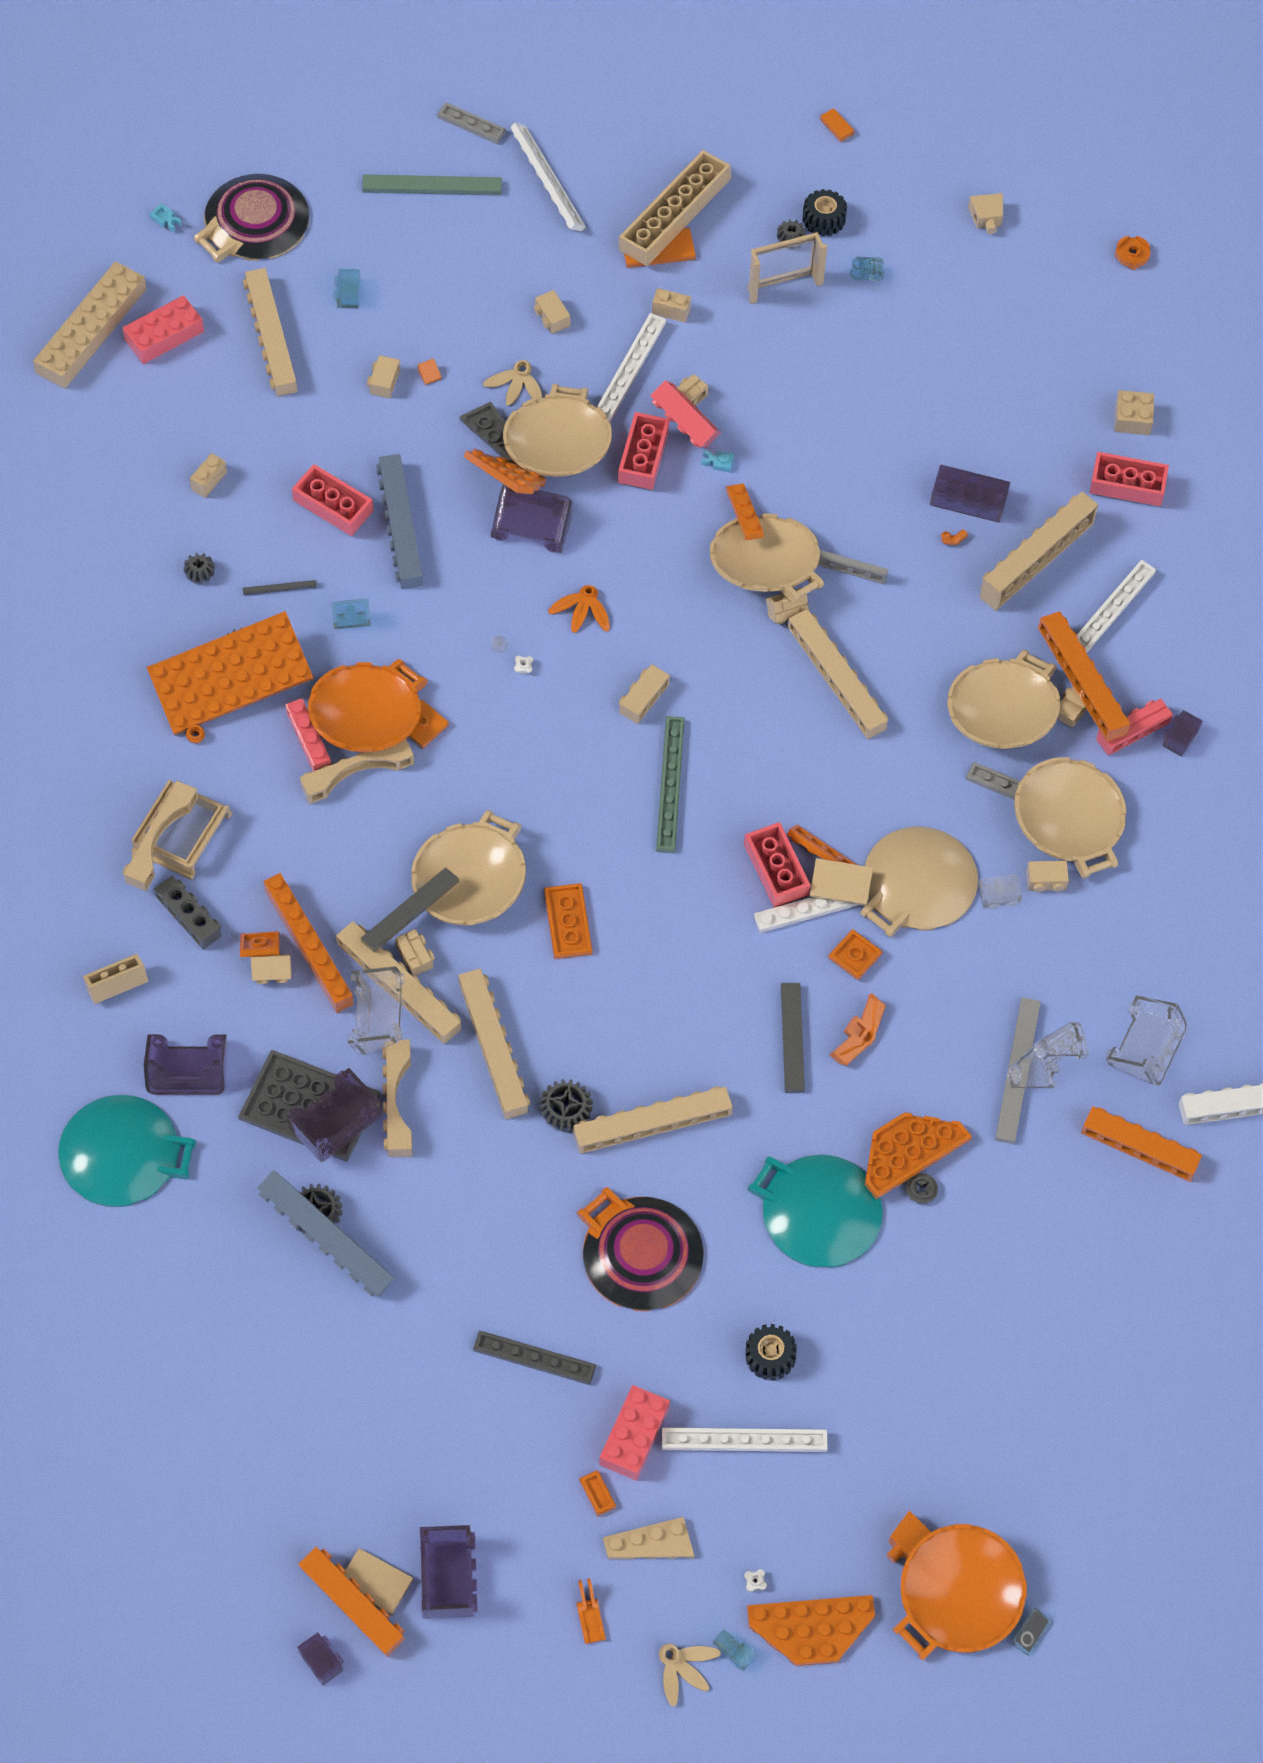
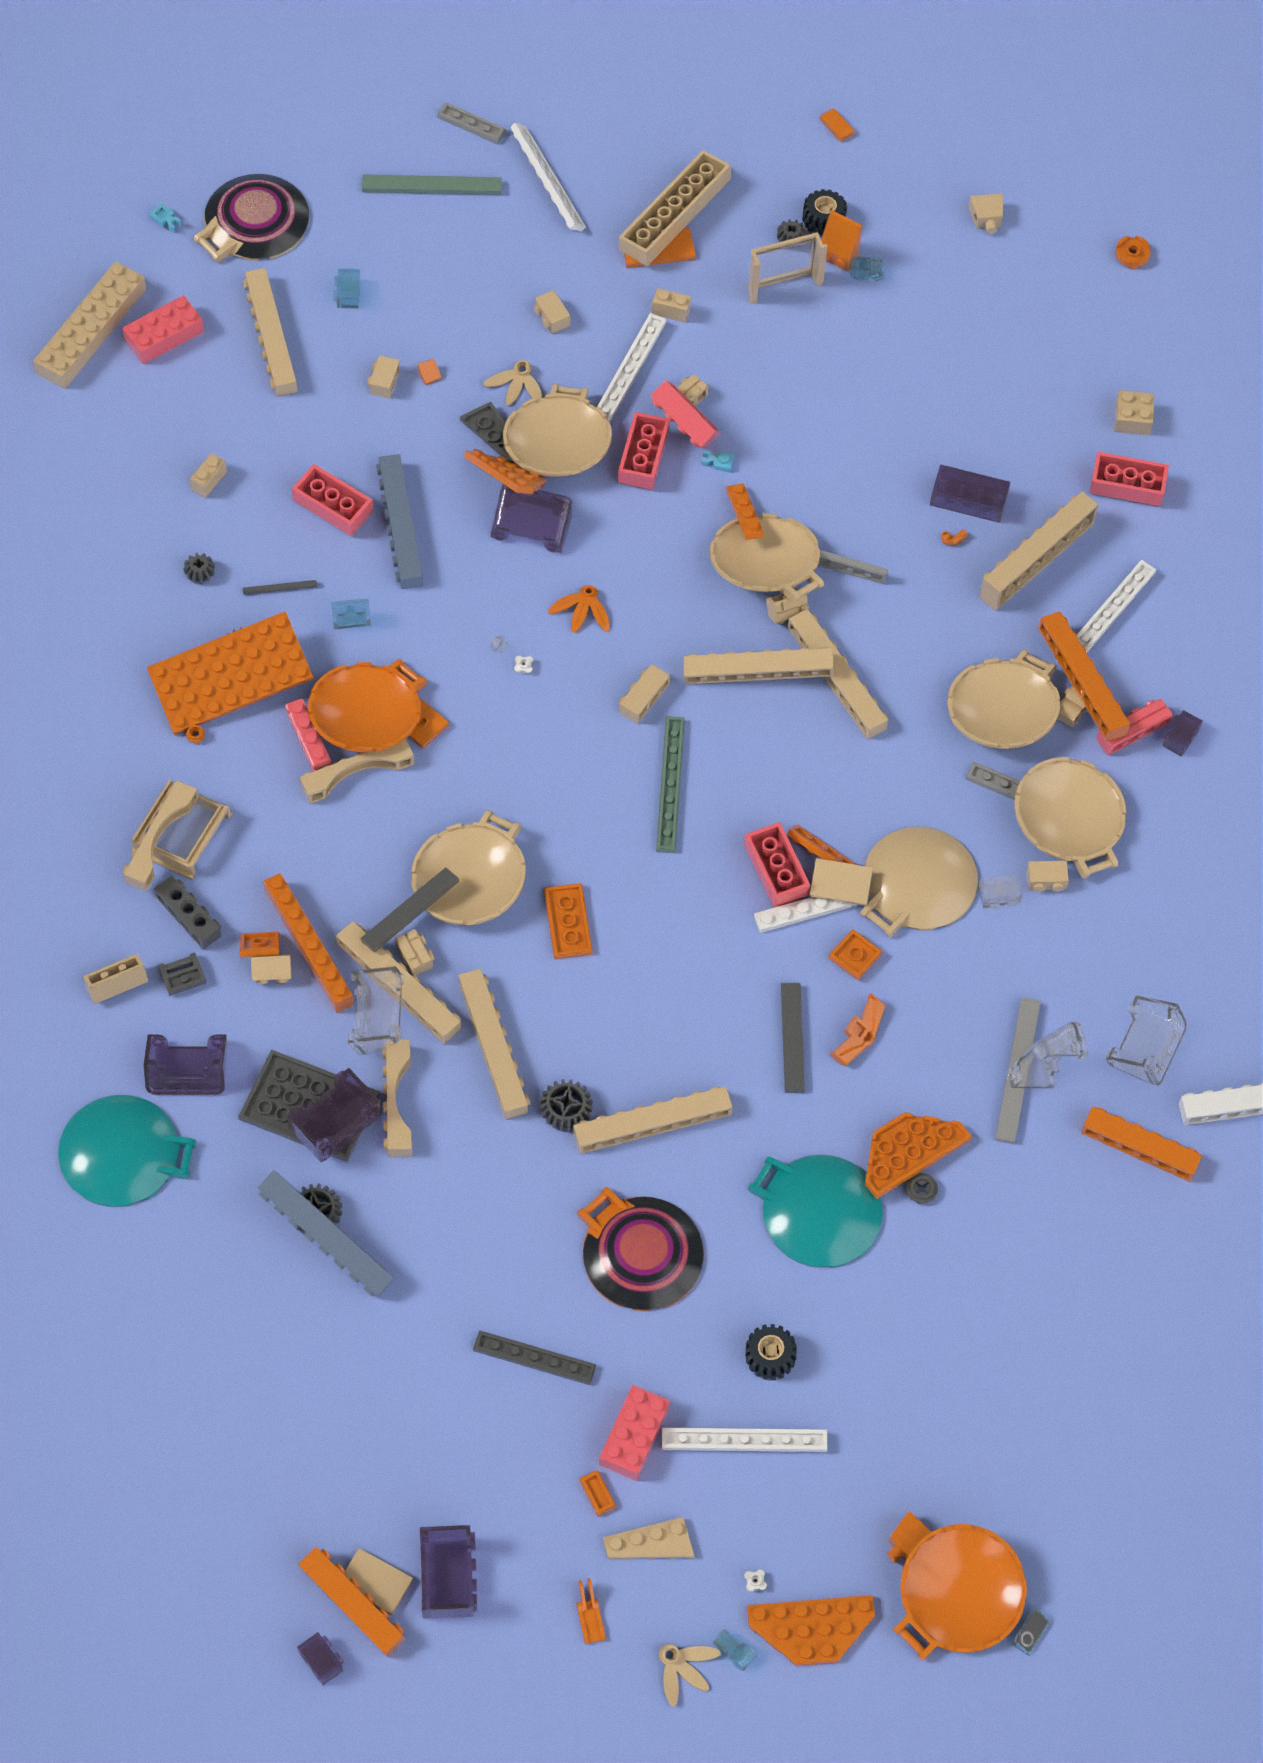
(182, 979): none -> dark grey plate
(758, 665): none -> tan brick
(842, 239): none -> orange slope

